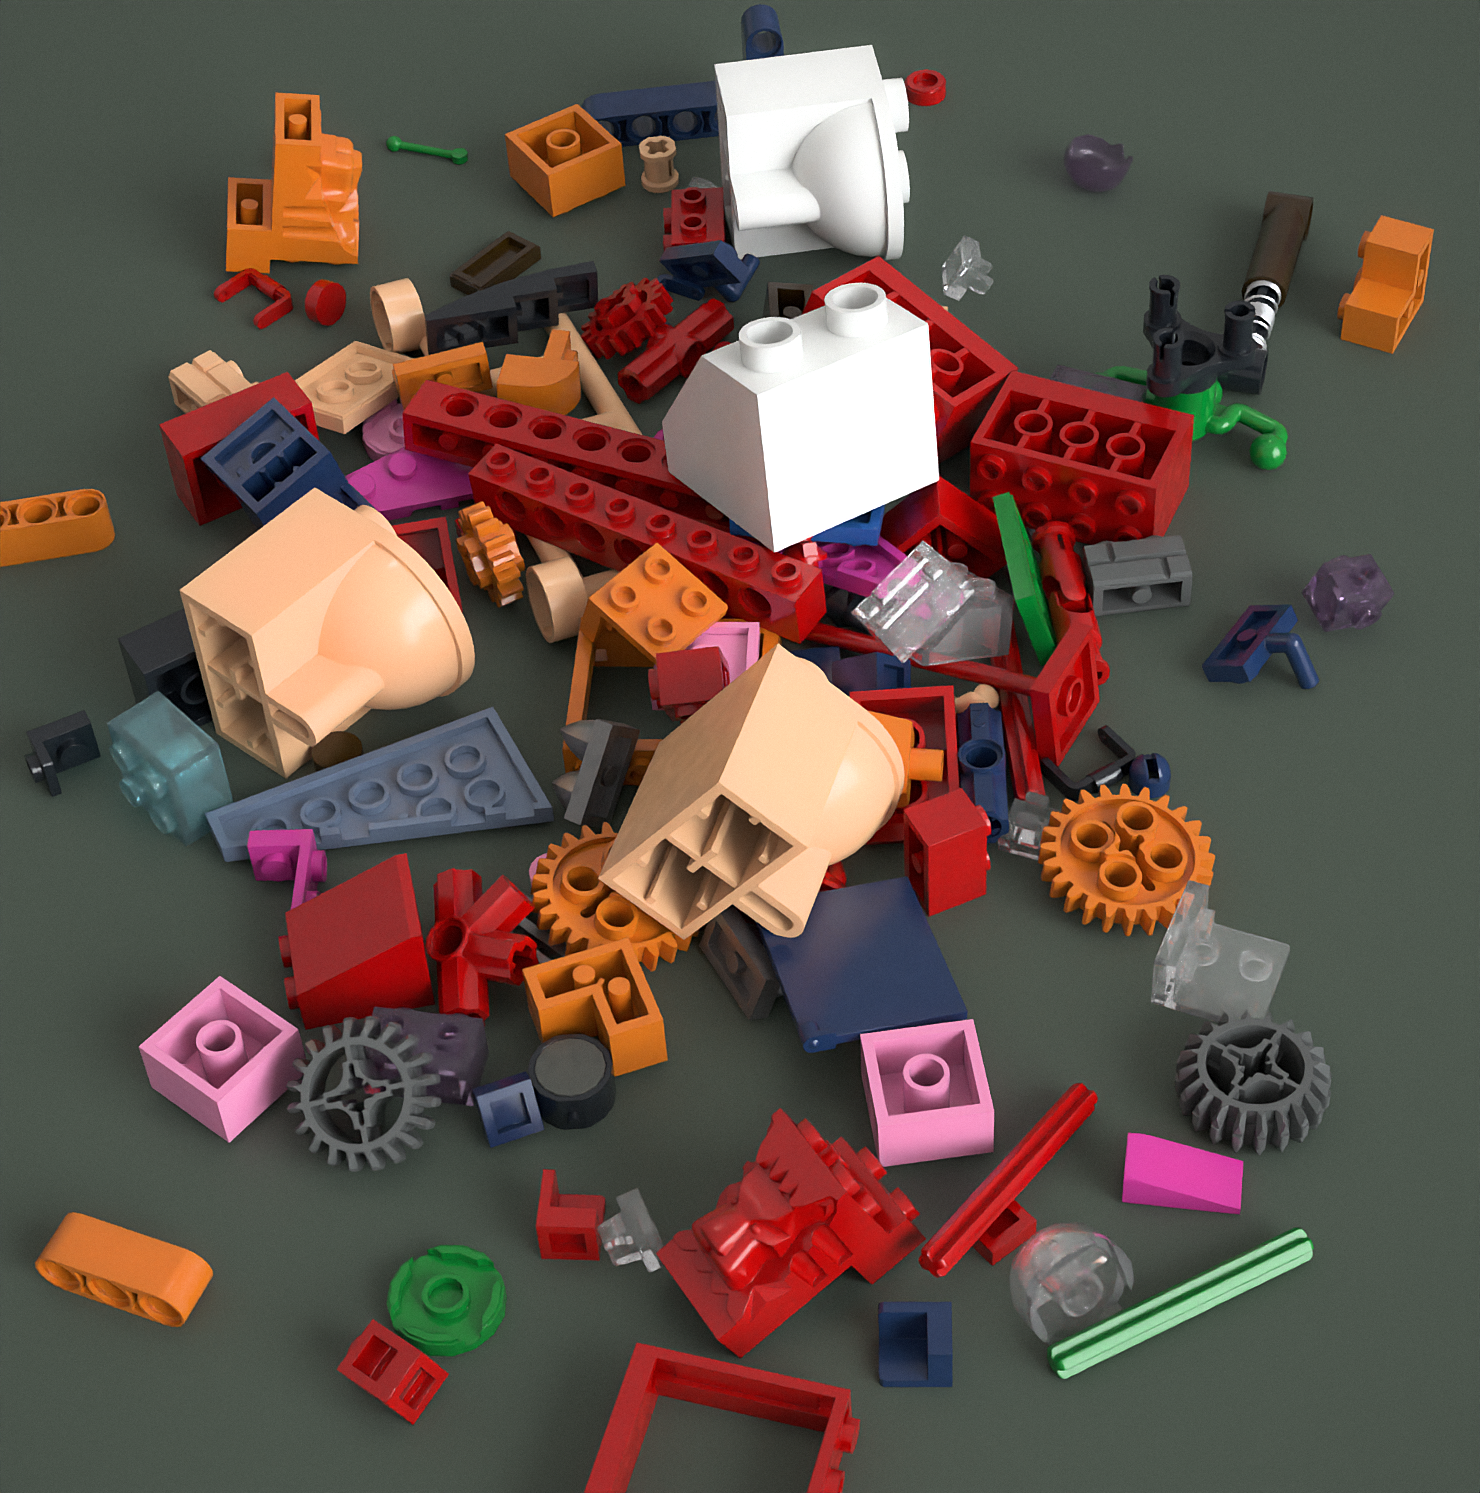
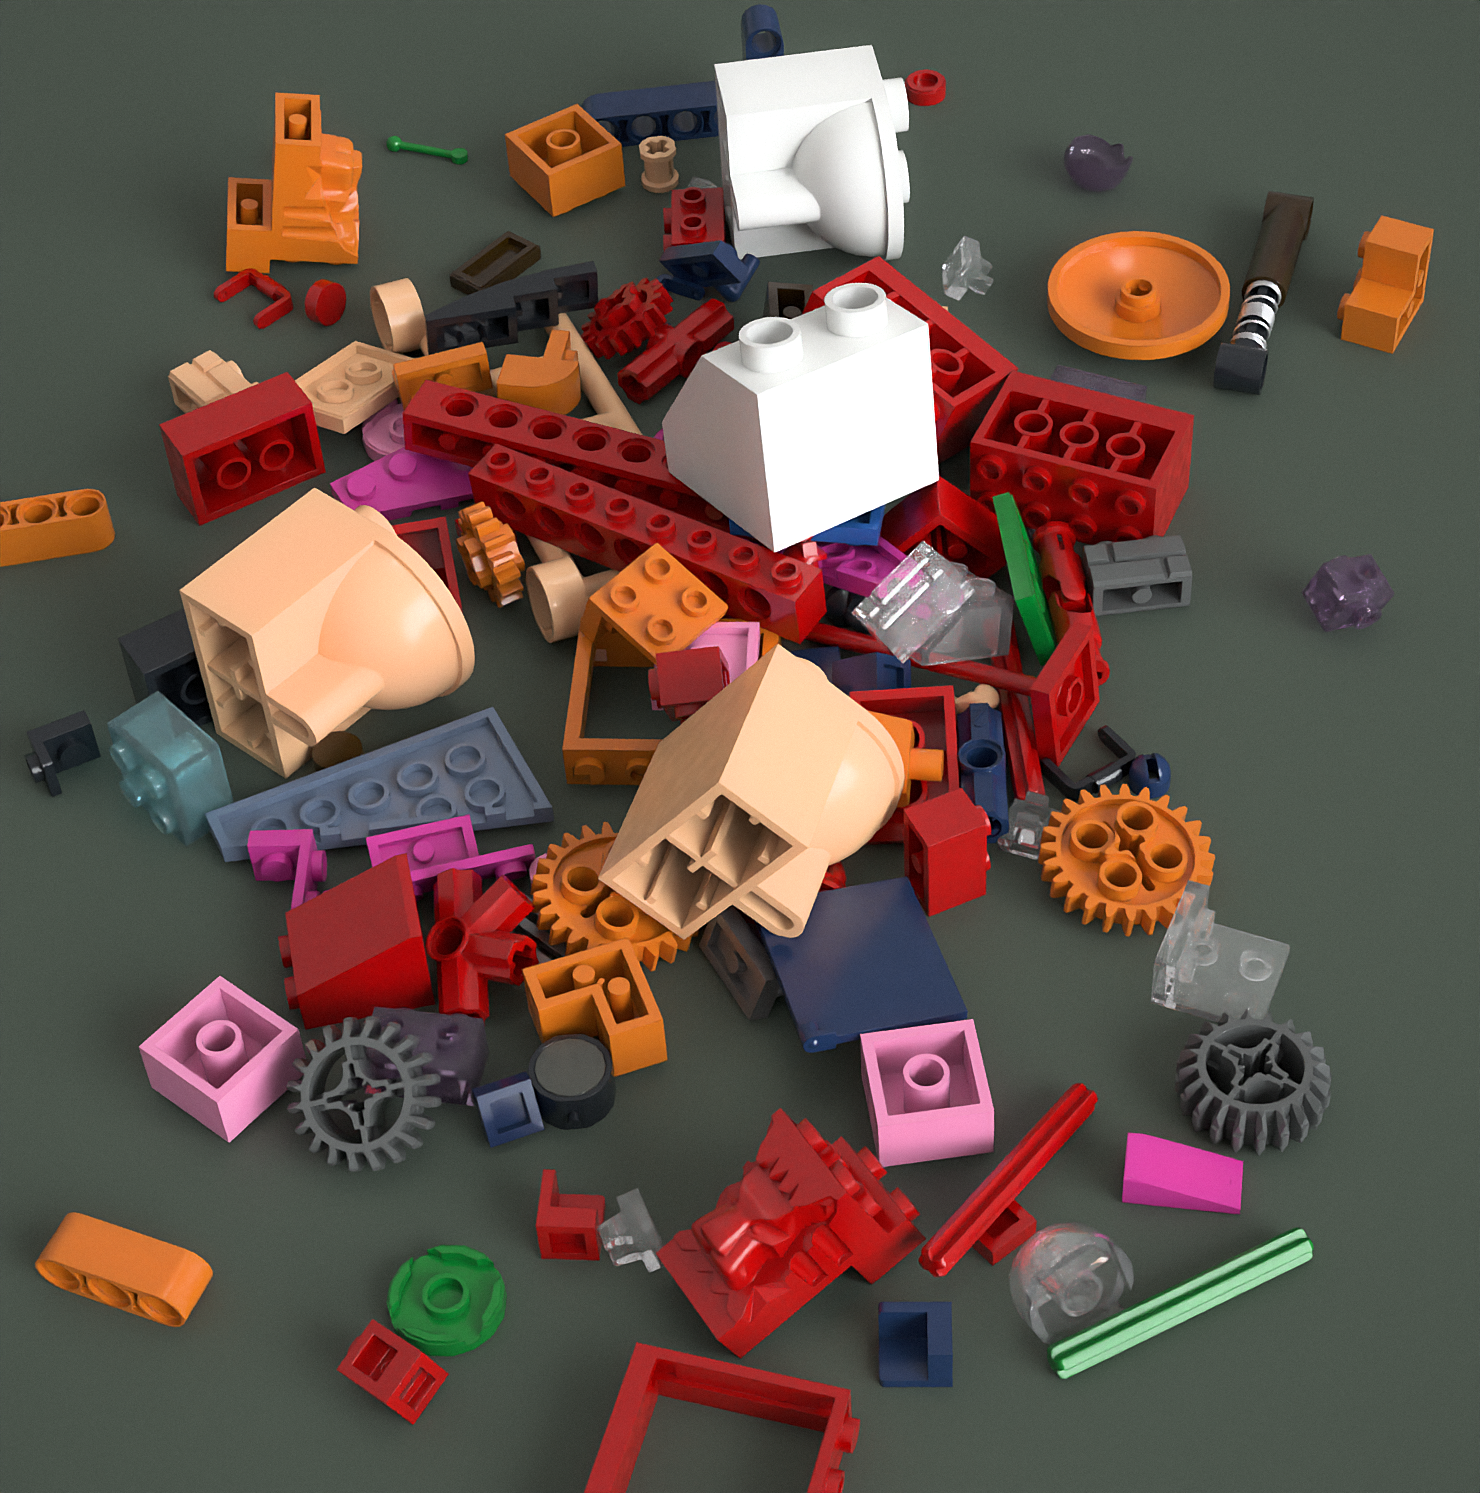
(275, 463): dark blue bracket -> none
(445, 846): none -> dark pink bracket
(605, 755): flat silver tile -> none
(1138, 295): none -> orange dish
(1188, 367): black wheel -> none
(1252, 642): dark blue plate -> none

